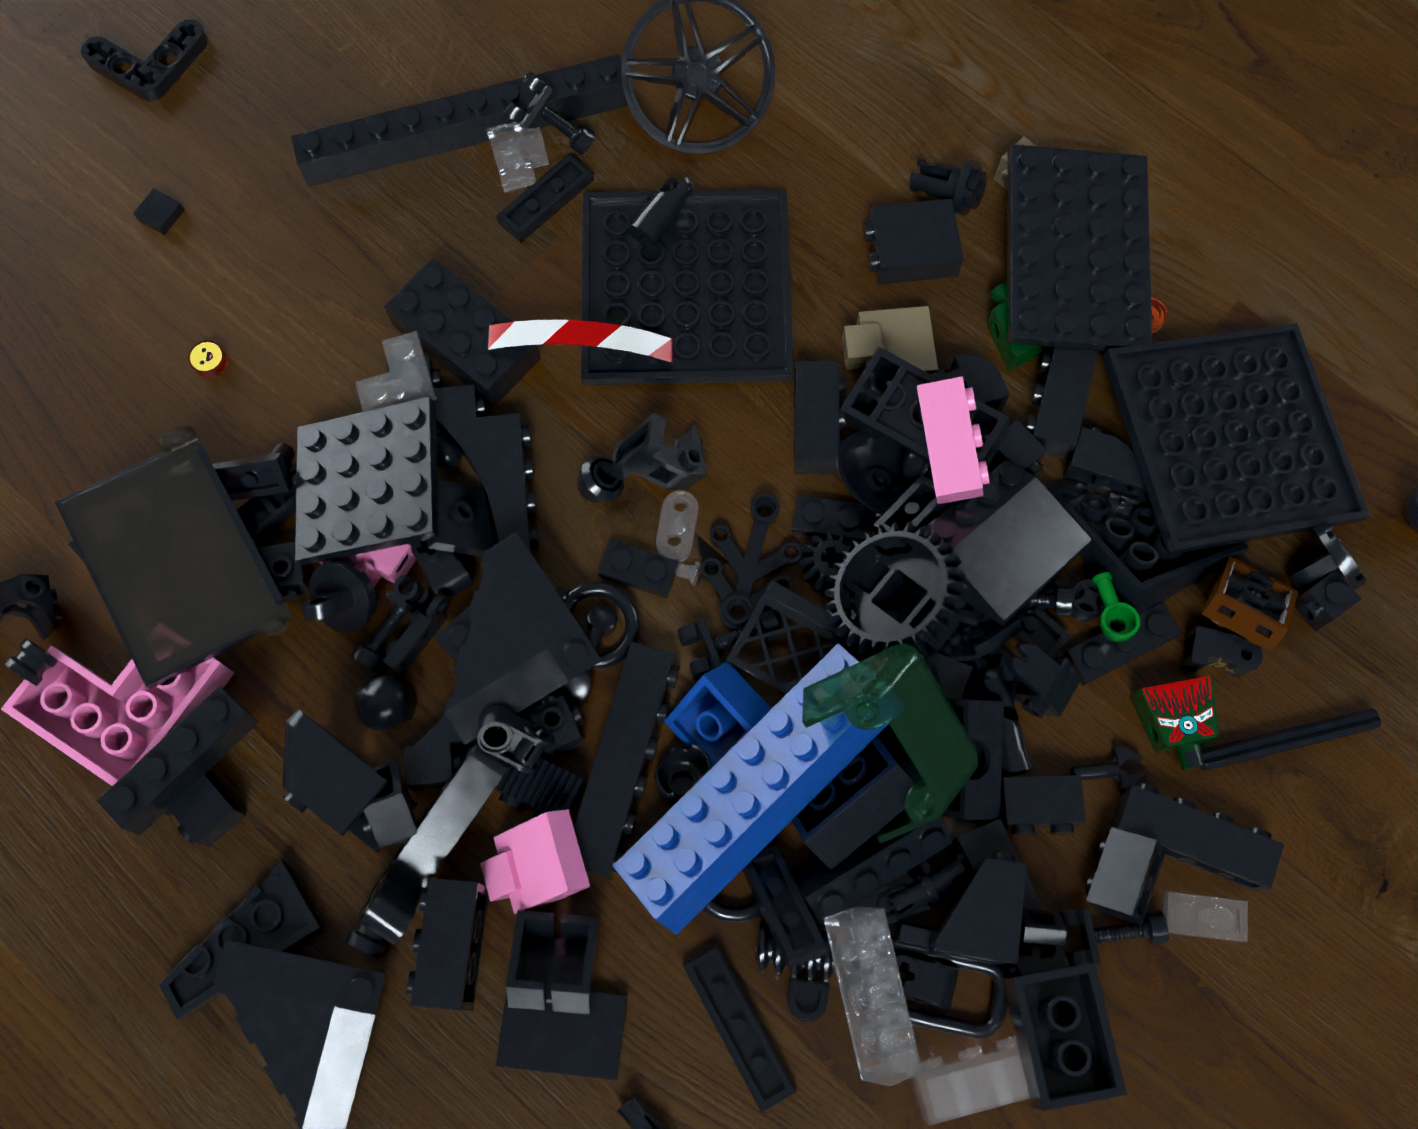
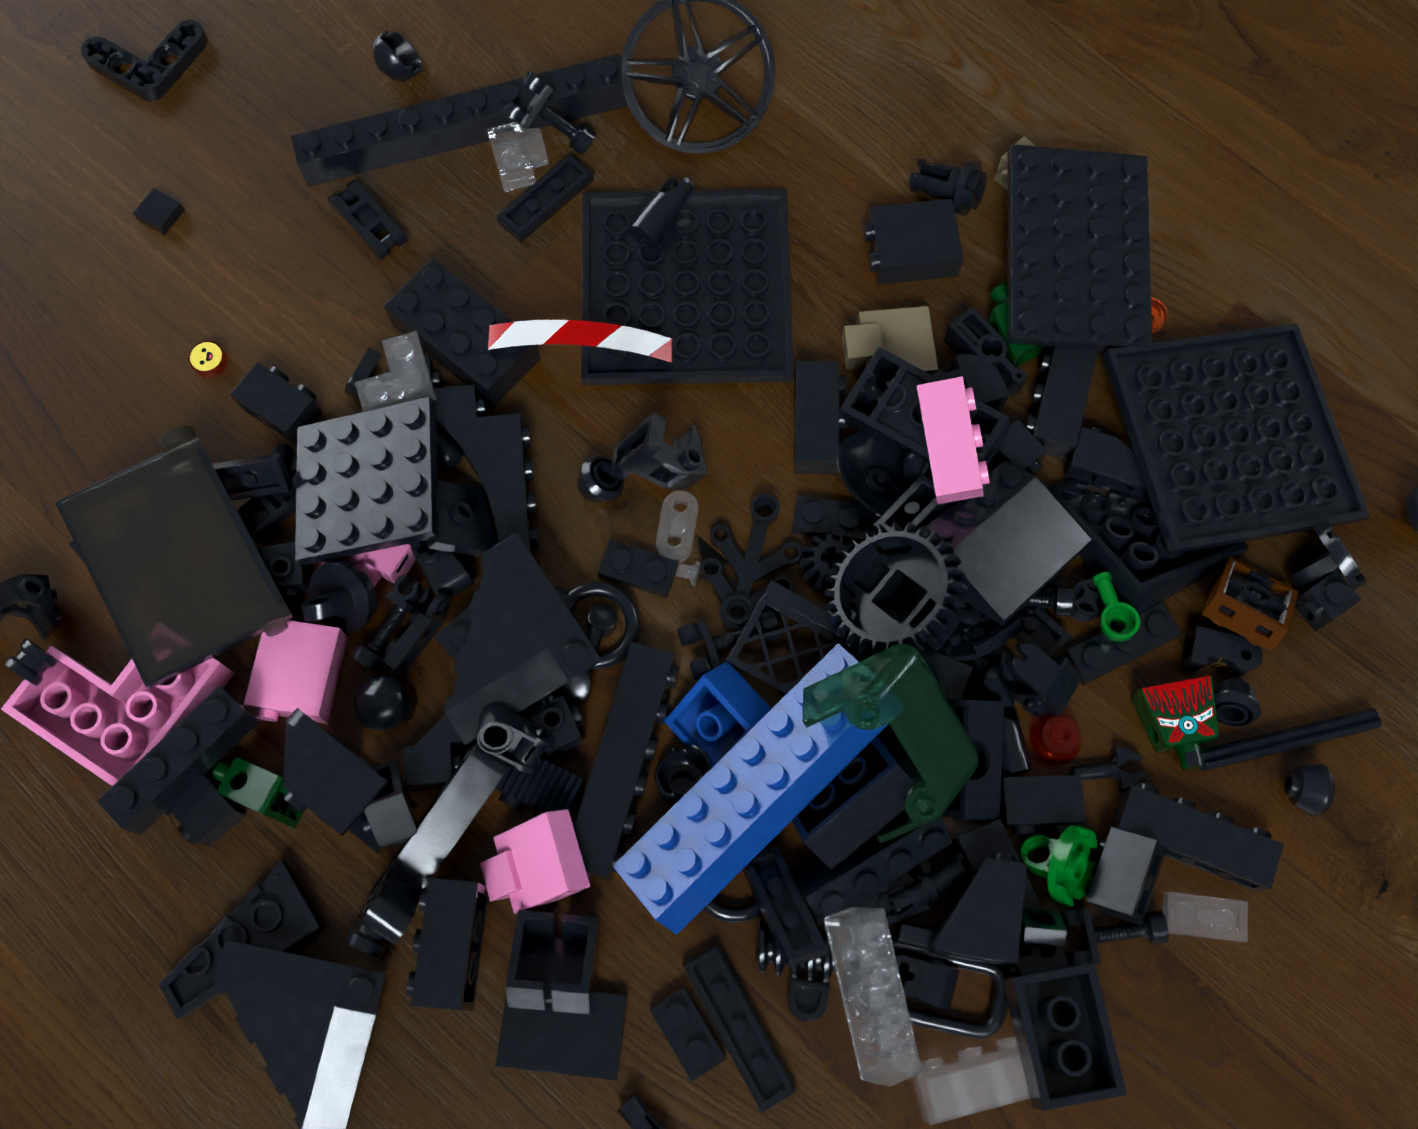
(256, 790): none -> dark green torso
(275, 401): none -> black brick
(297, 671): none -> bright pink brick
(363, 371): none -> black tile
(367, 219): none -> black plate
(395, 57): none -> black hair
(687, 1034): none -> black plate
(977, 337): none -> black piece
(1051, 746): none -> clear red cone
(1068, 862): none -> green tile
(1236, 703): none -> black cone
(1310, 788): none -> black cone

